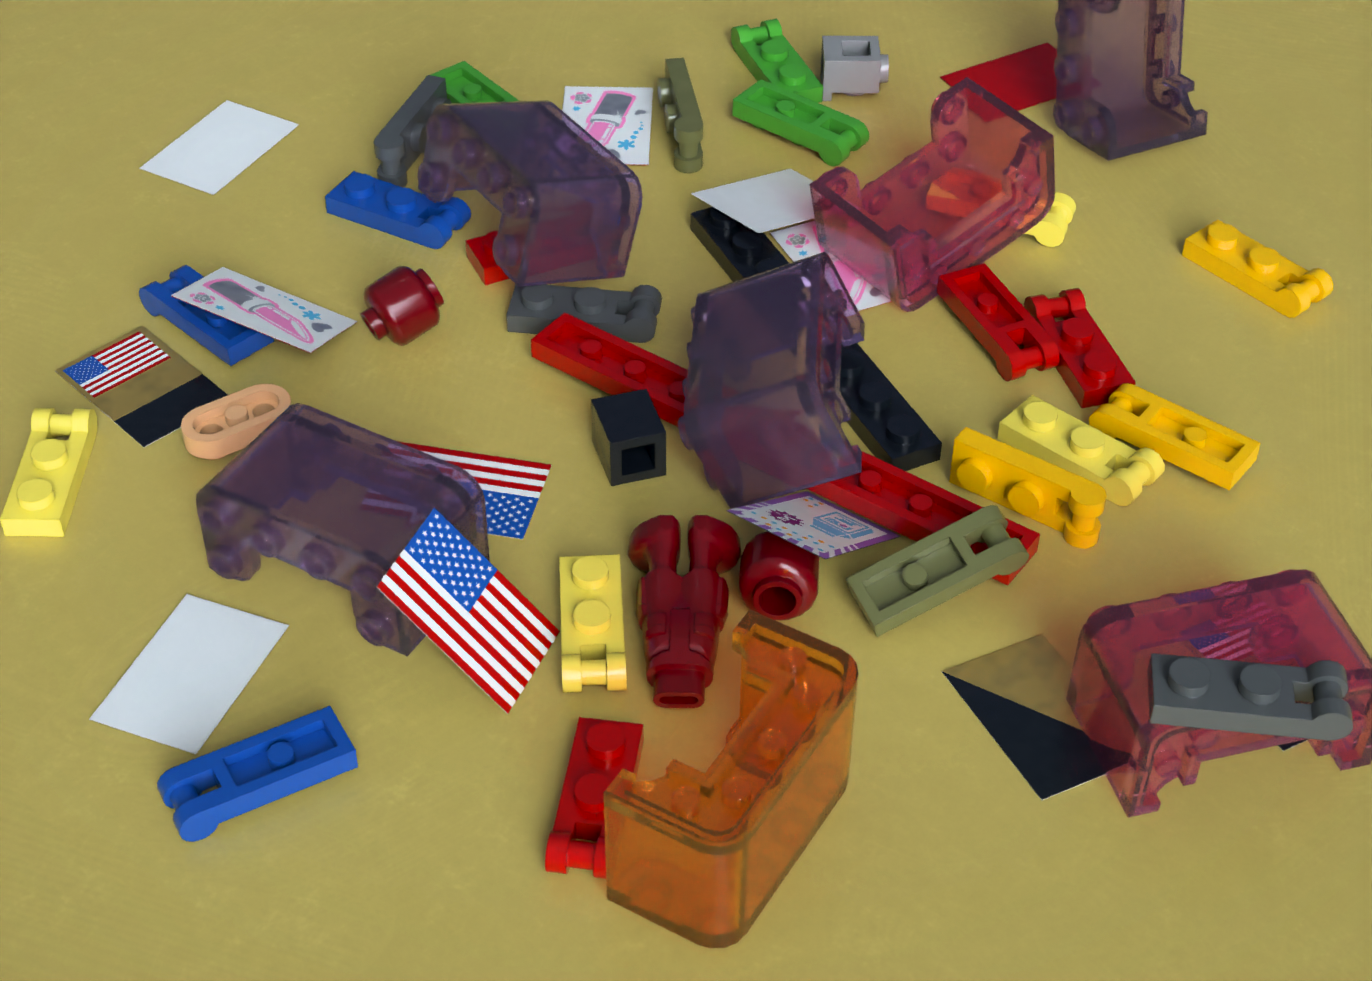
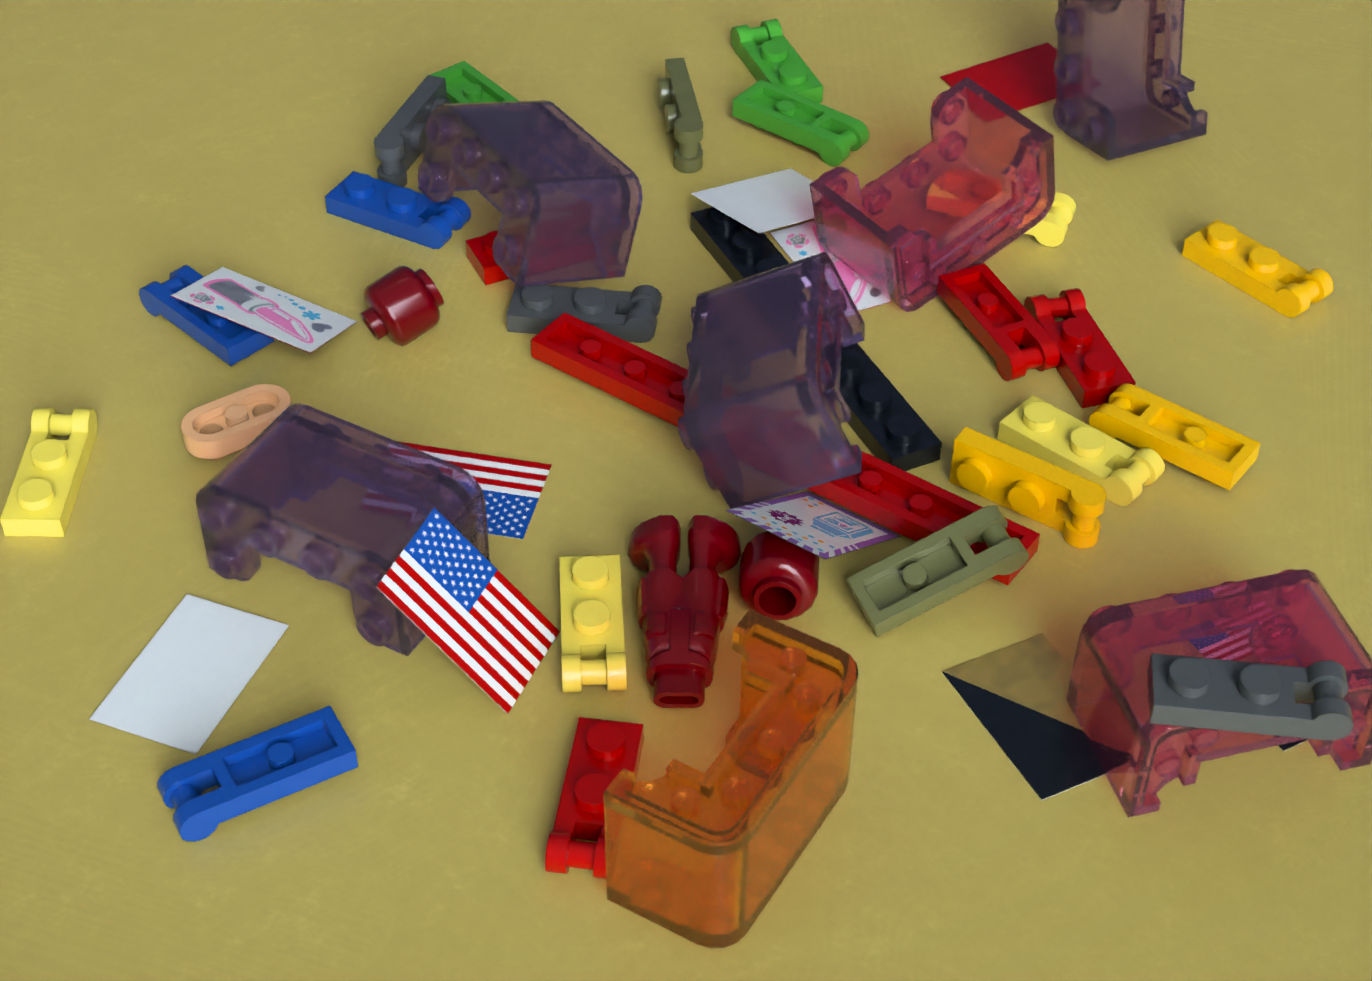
(141, 384): sticker -> none
(219, 147): white sticker -> none
(615, 118): white sticker -> none
(628, 437): black brick -> none
(852, 65): light grey brick -> none

